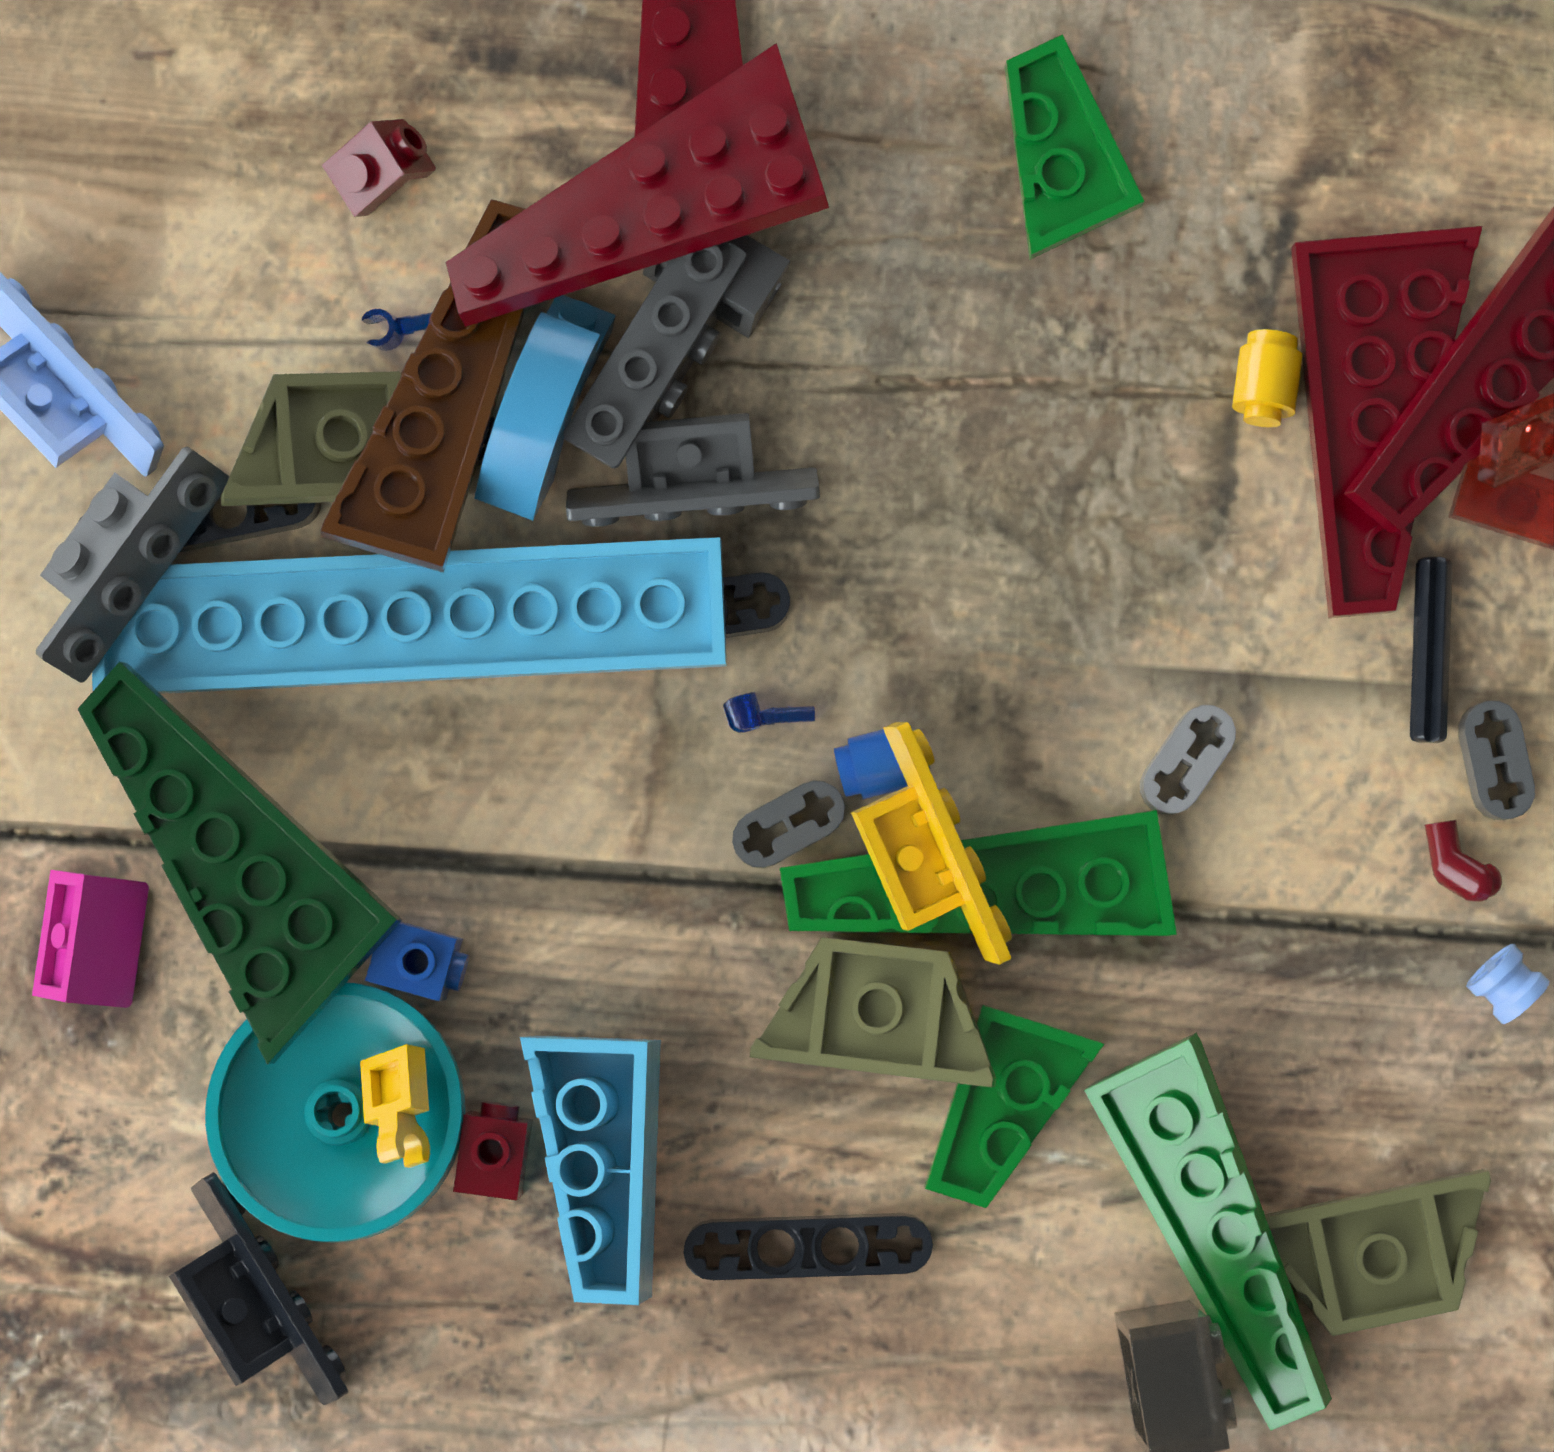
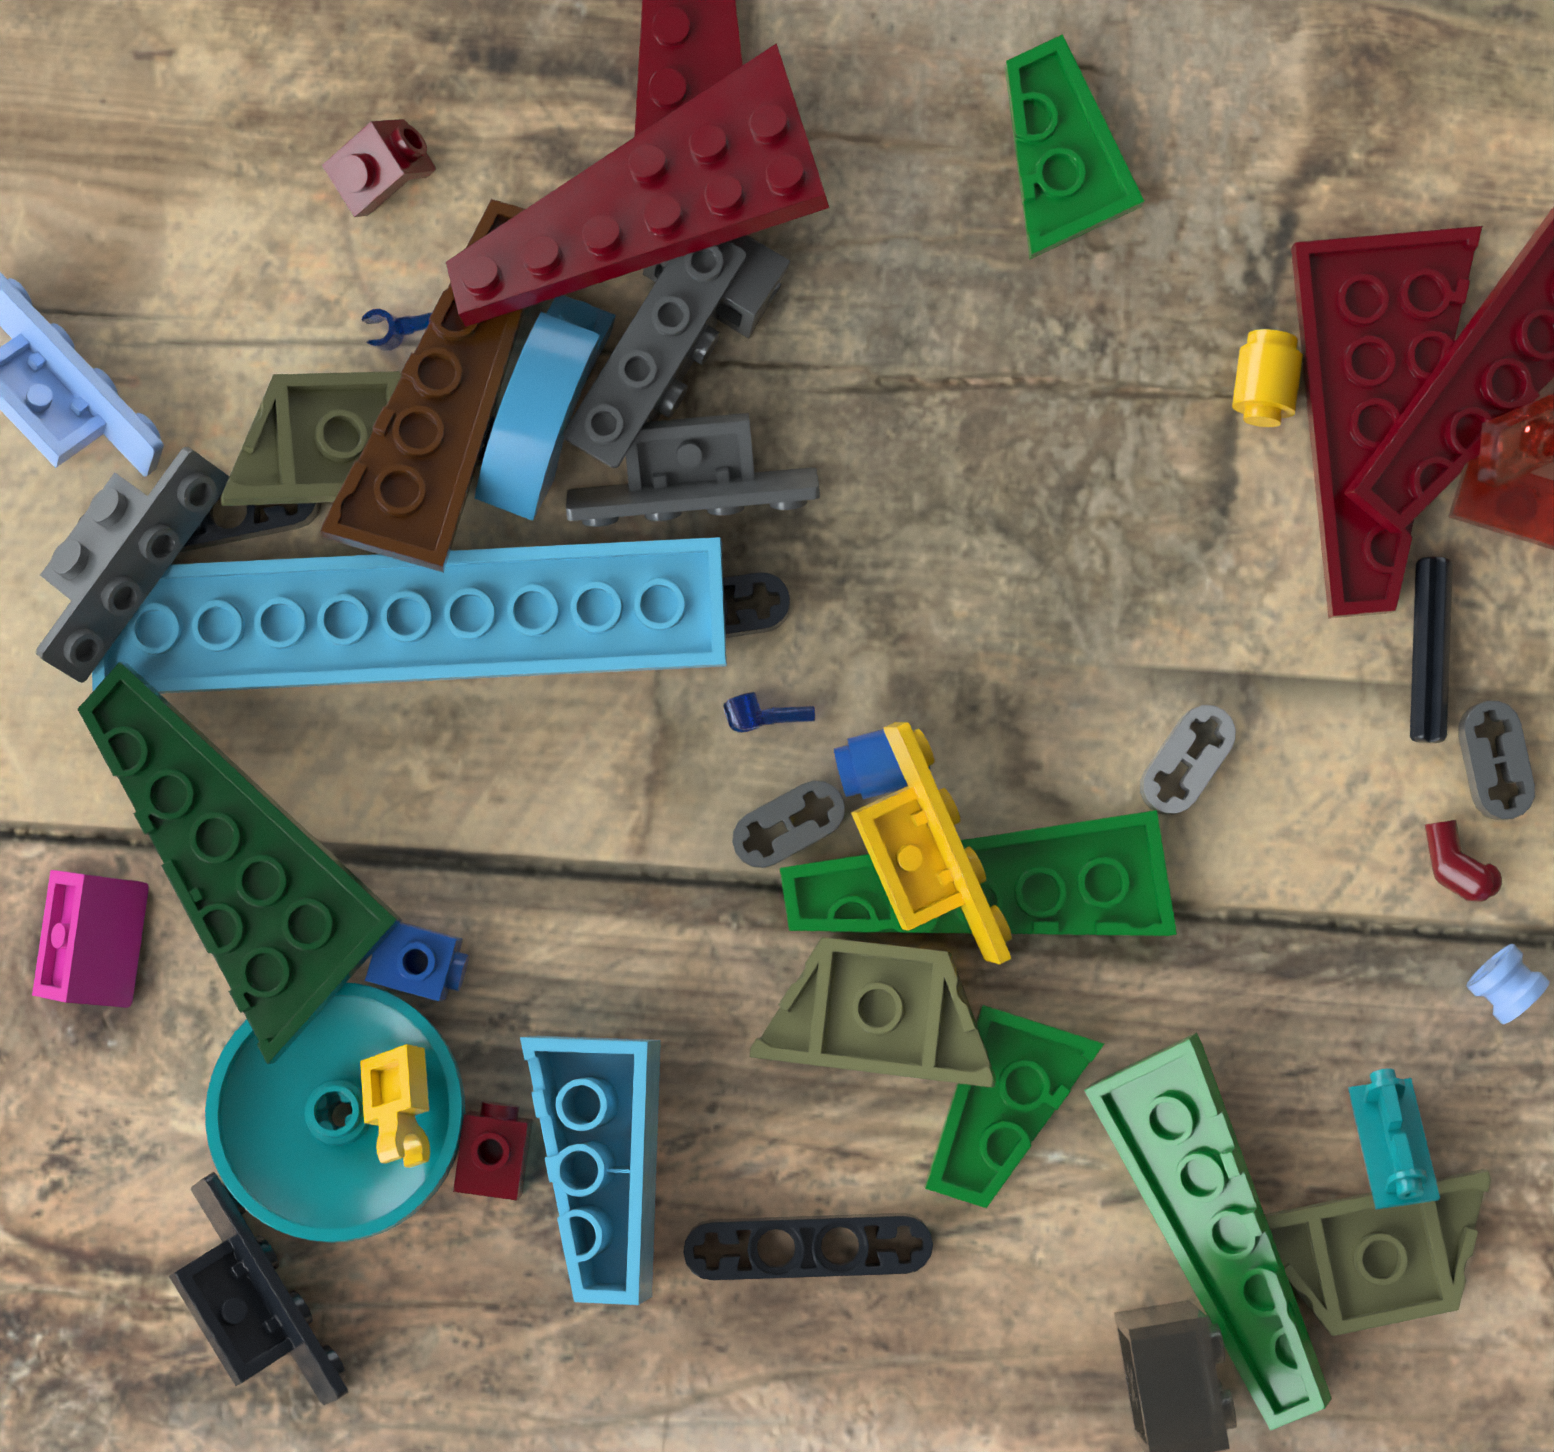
(1393, 1141): none -> teal hinge

